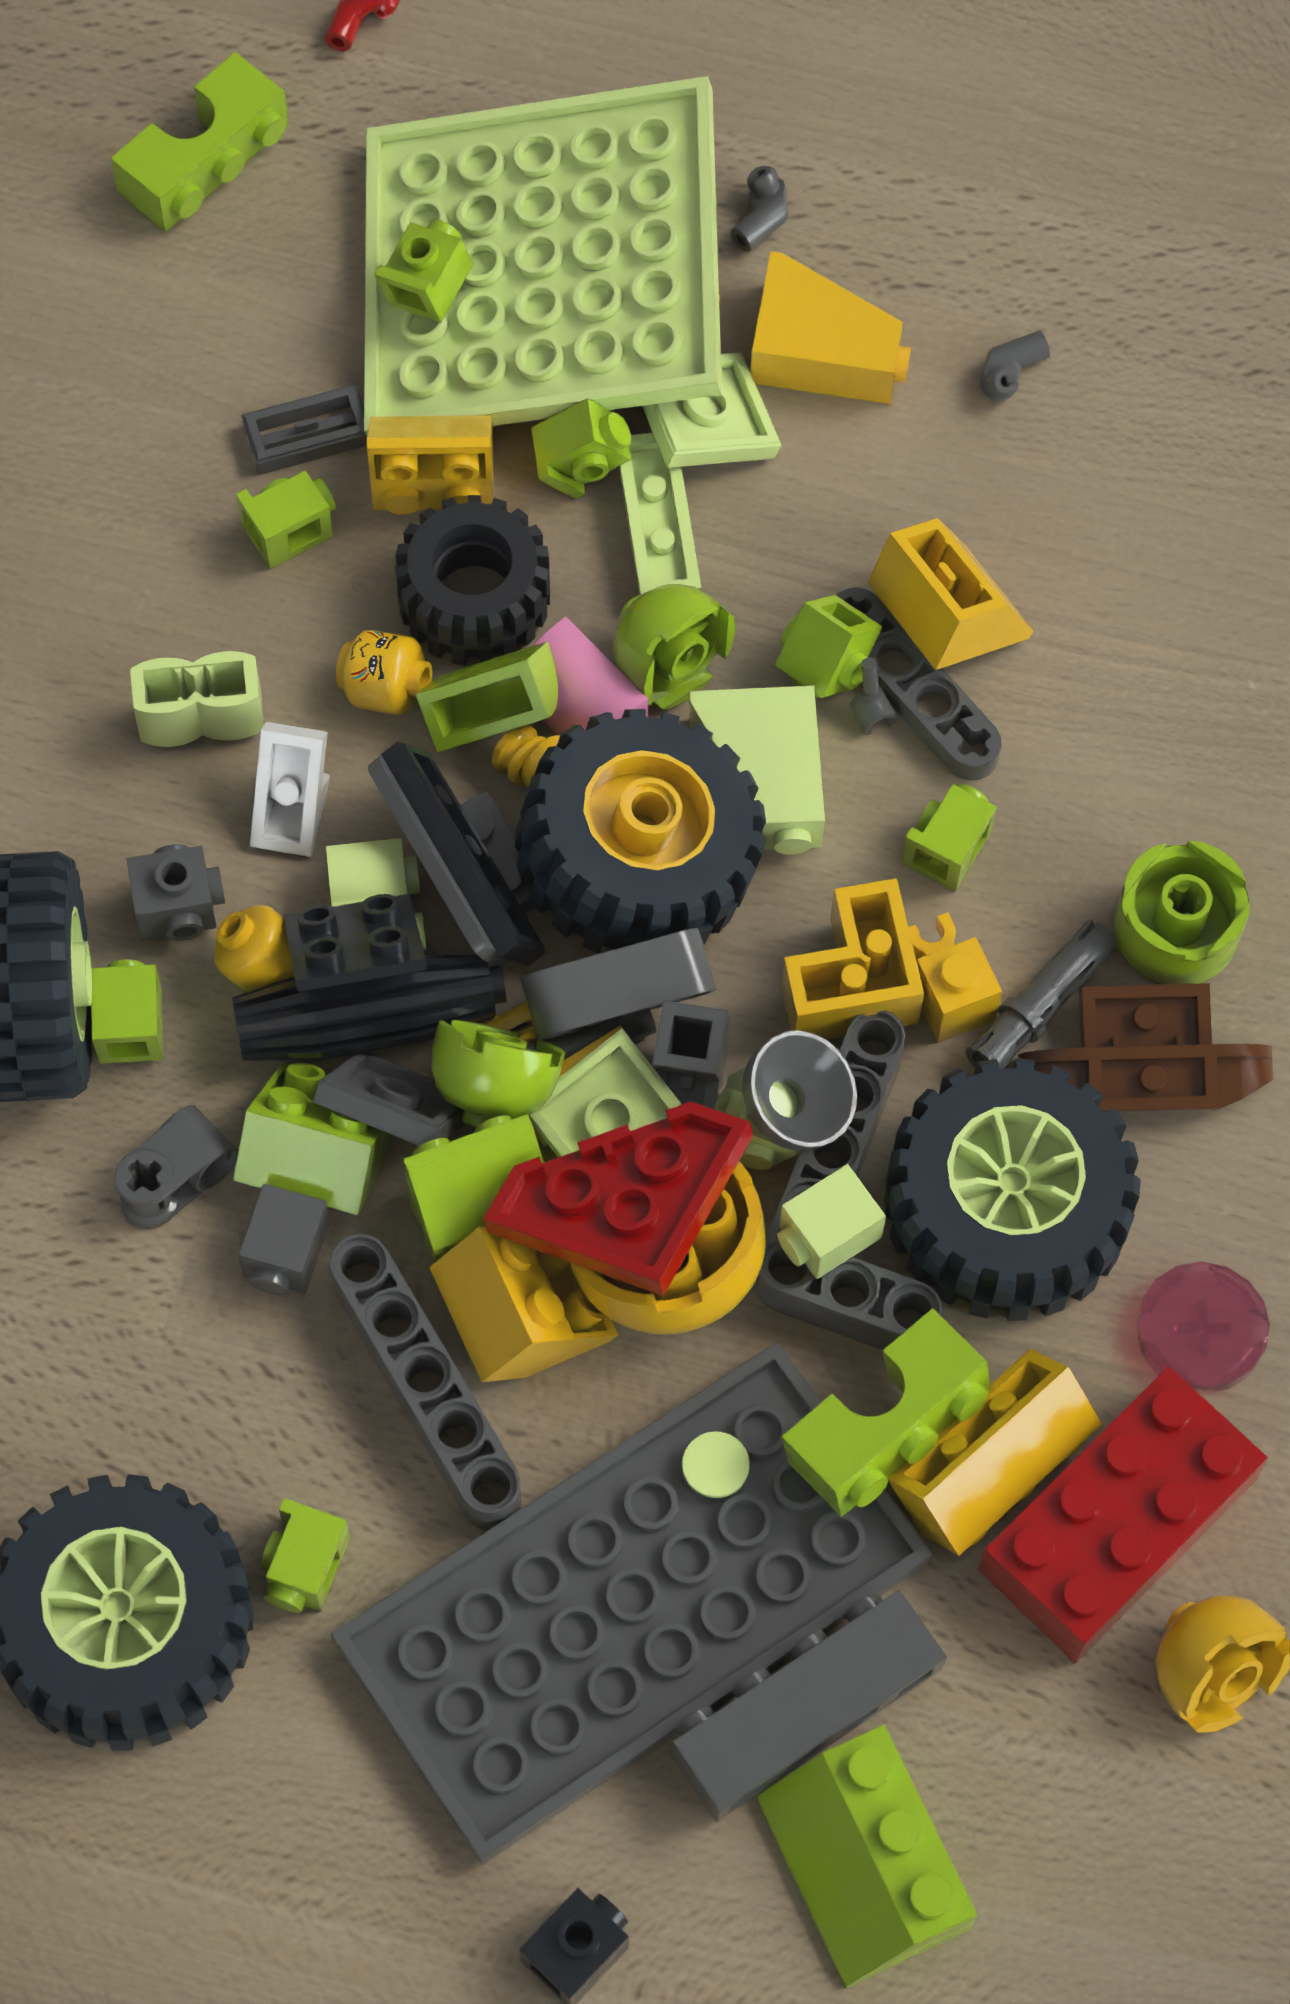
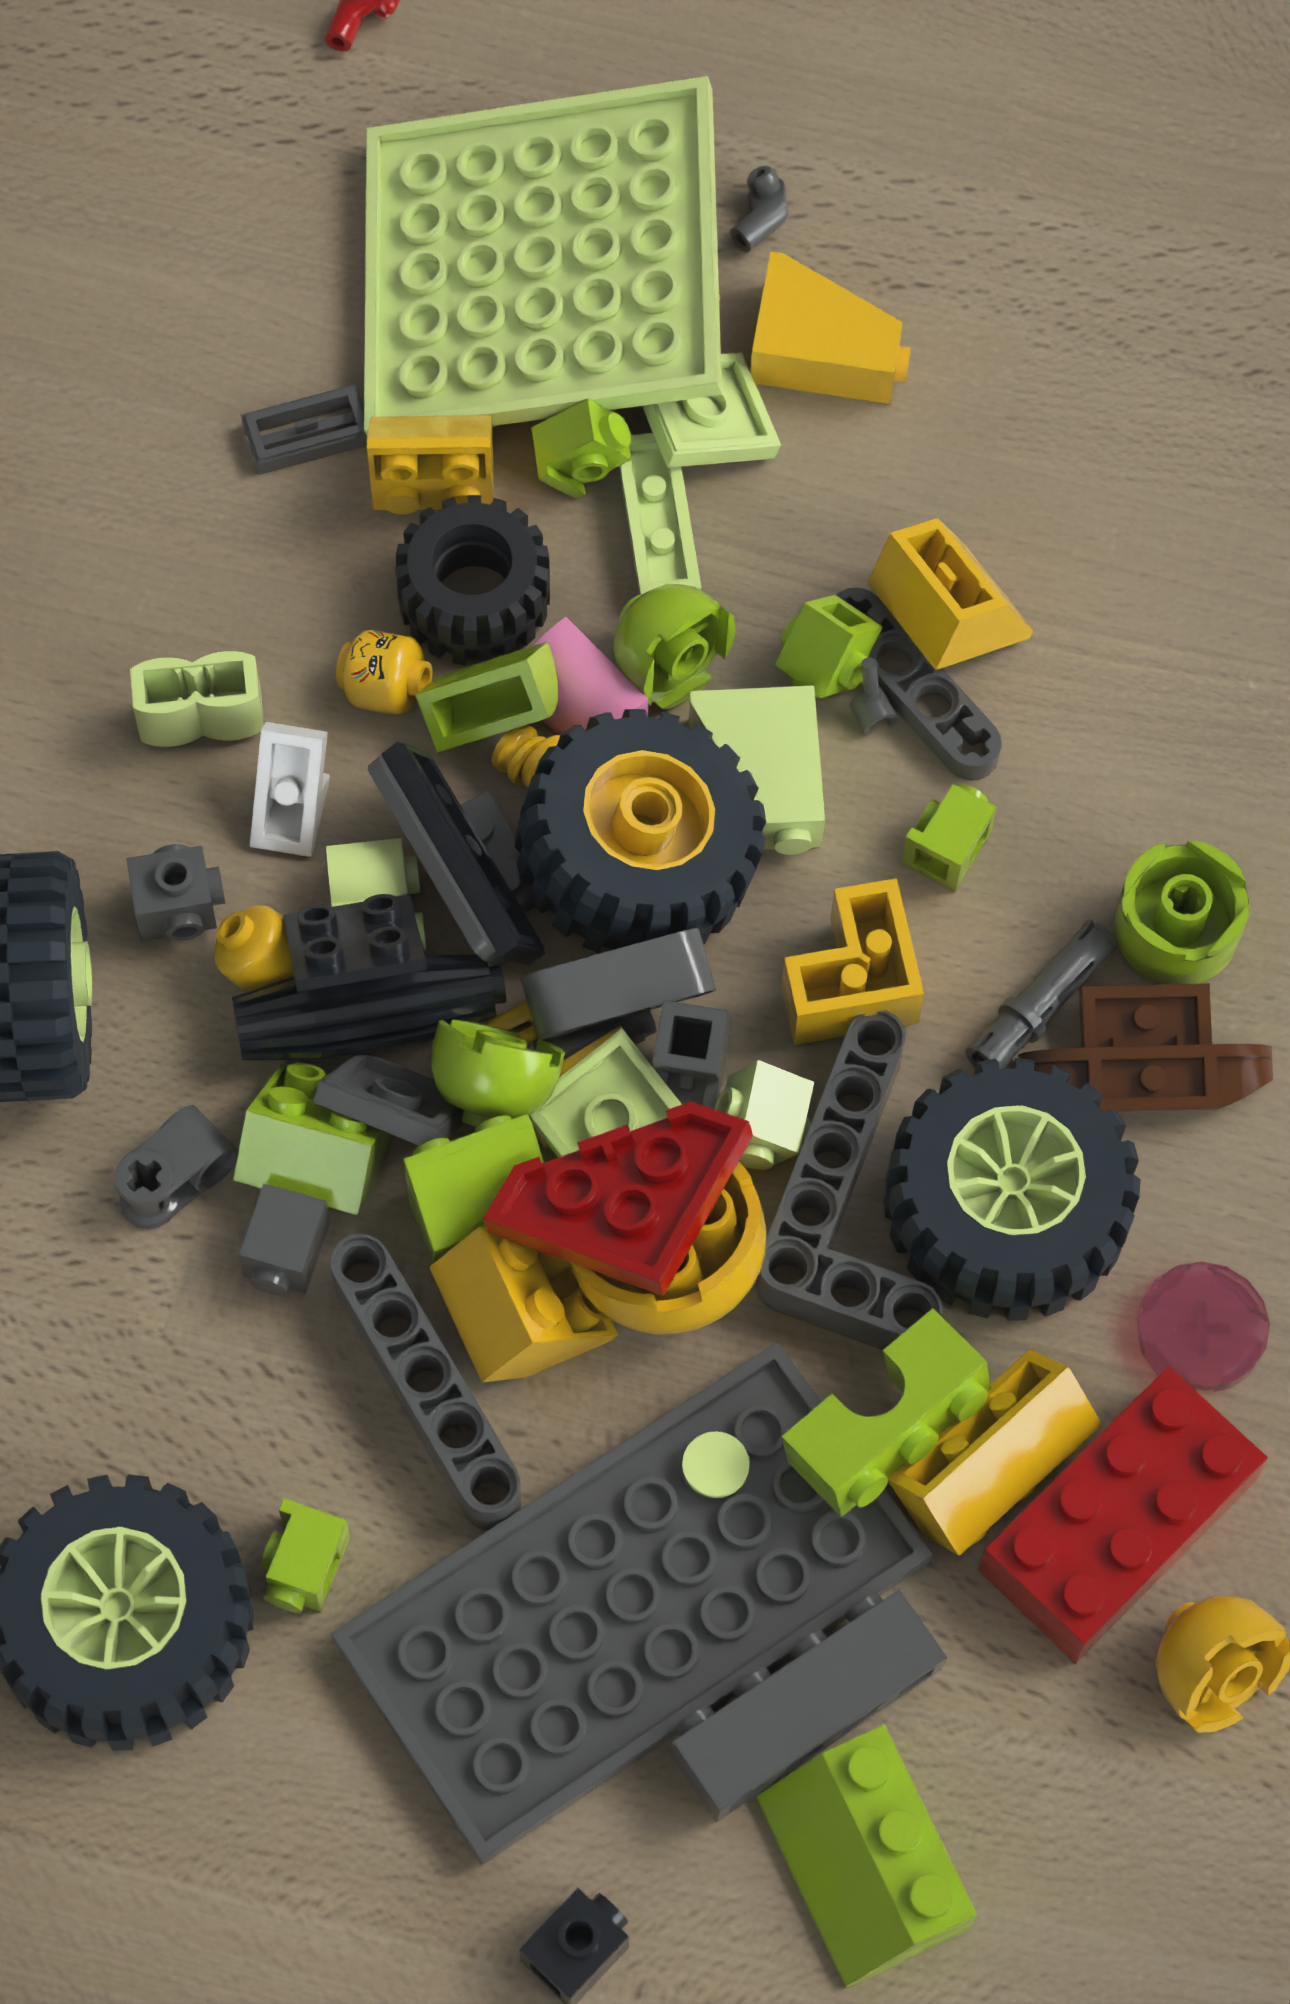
(127, 1012): lime brick -> none
(174, 175): lime arch -> none
(287, 517): lime brick -> none
(425, 270): lime brick -> none
(817, 1077): dark grey piece -> none
(830, 1222): yellowish green brick -> none
(955, 982): yellow brick -> none
(1005, 362): dark grey arm -> none

